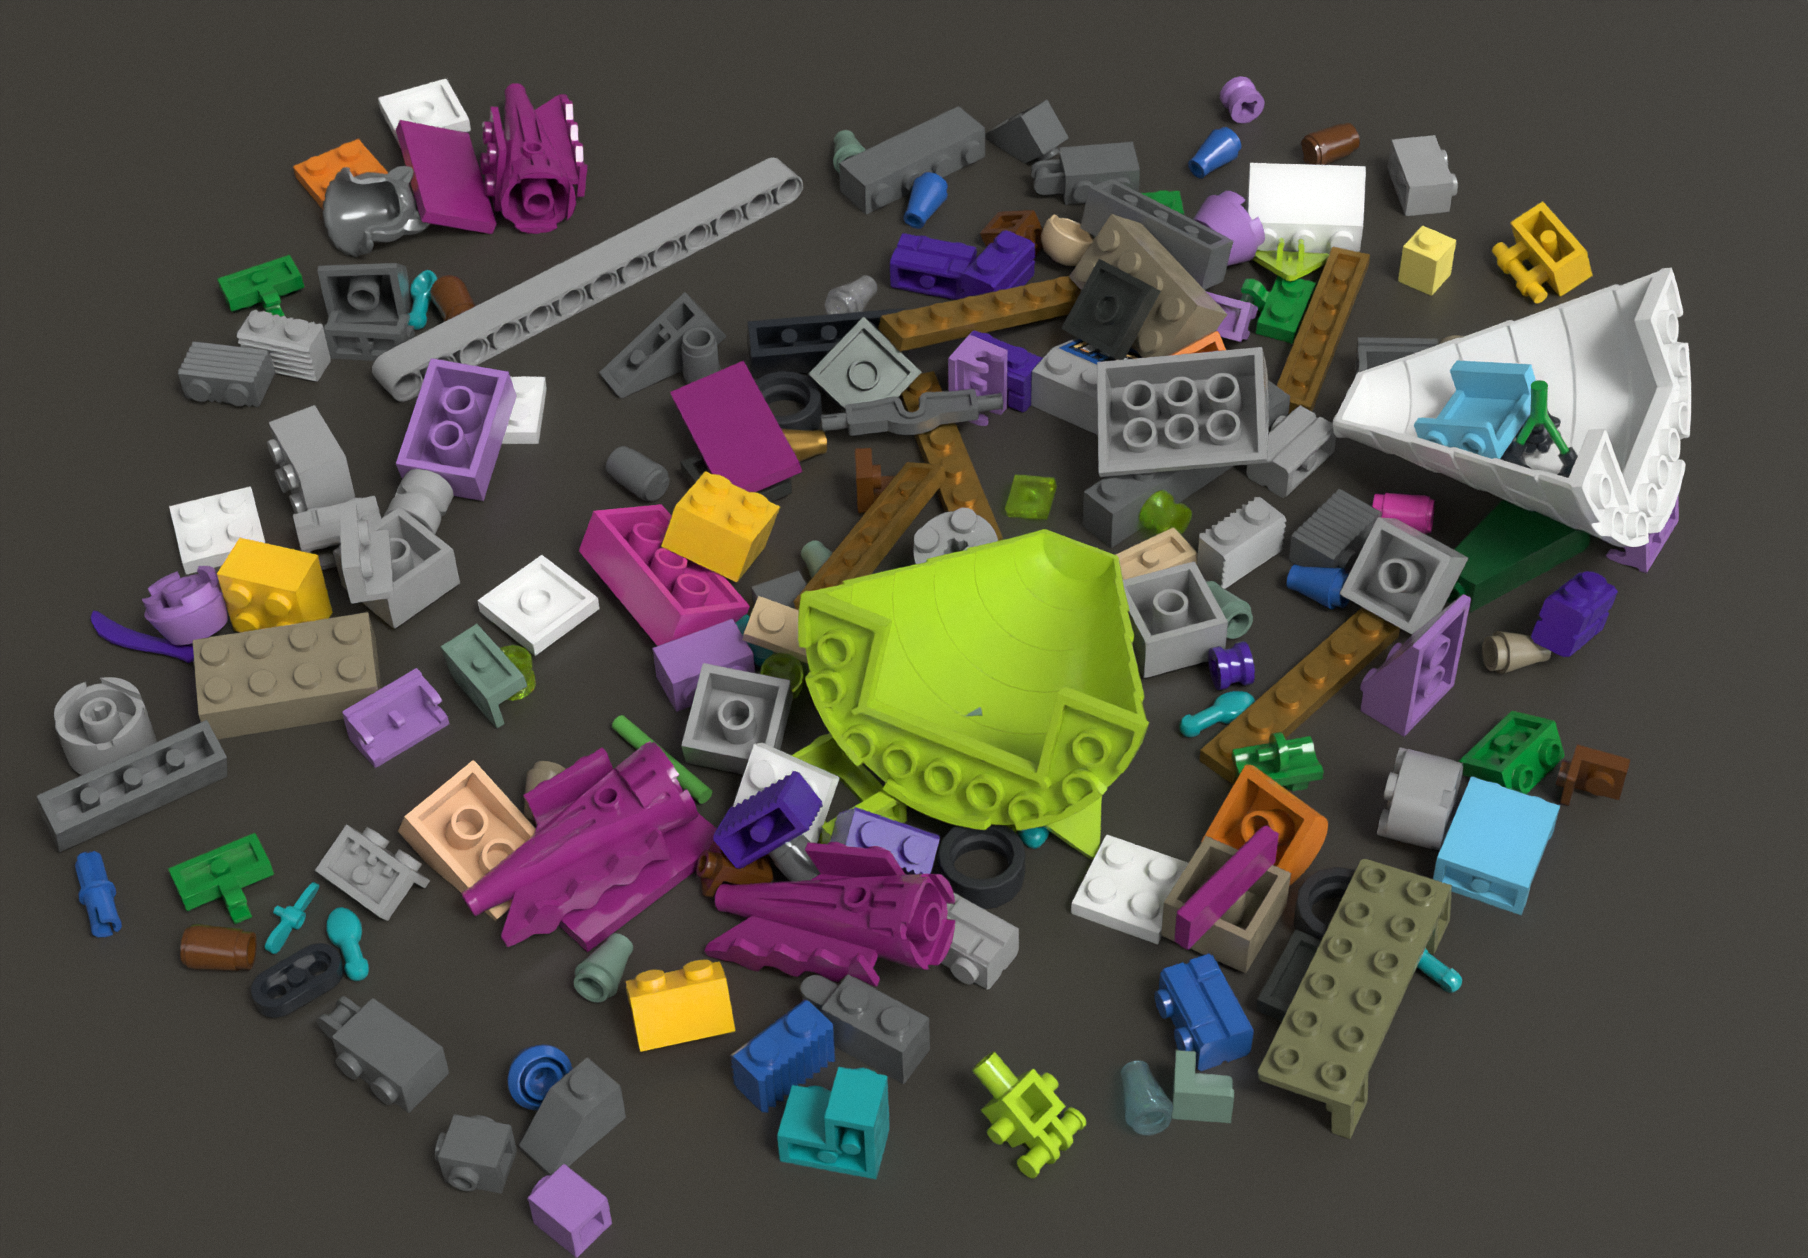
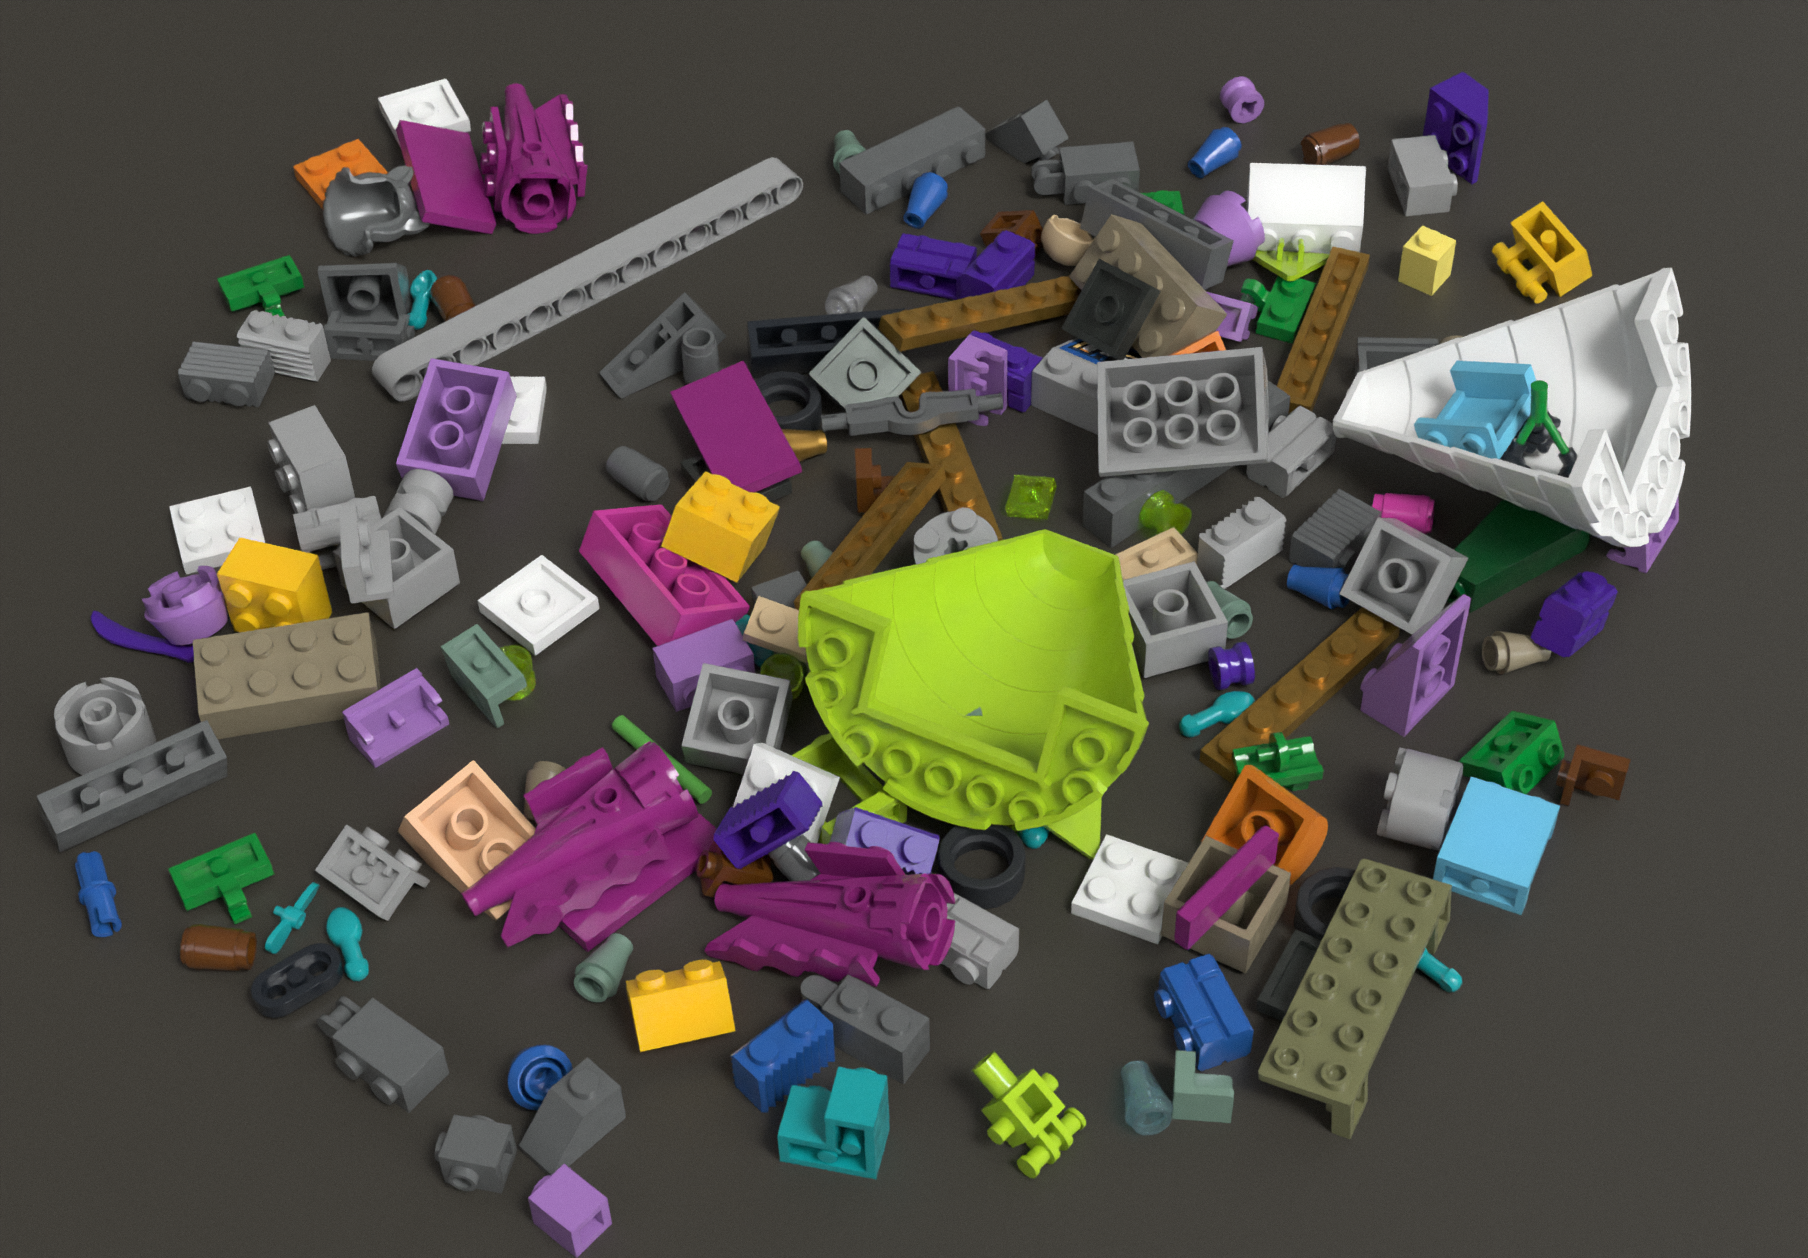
(1459, 121): none -> dark purple slope

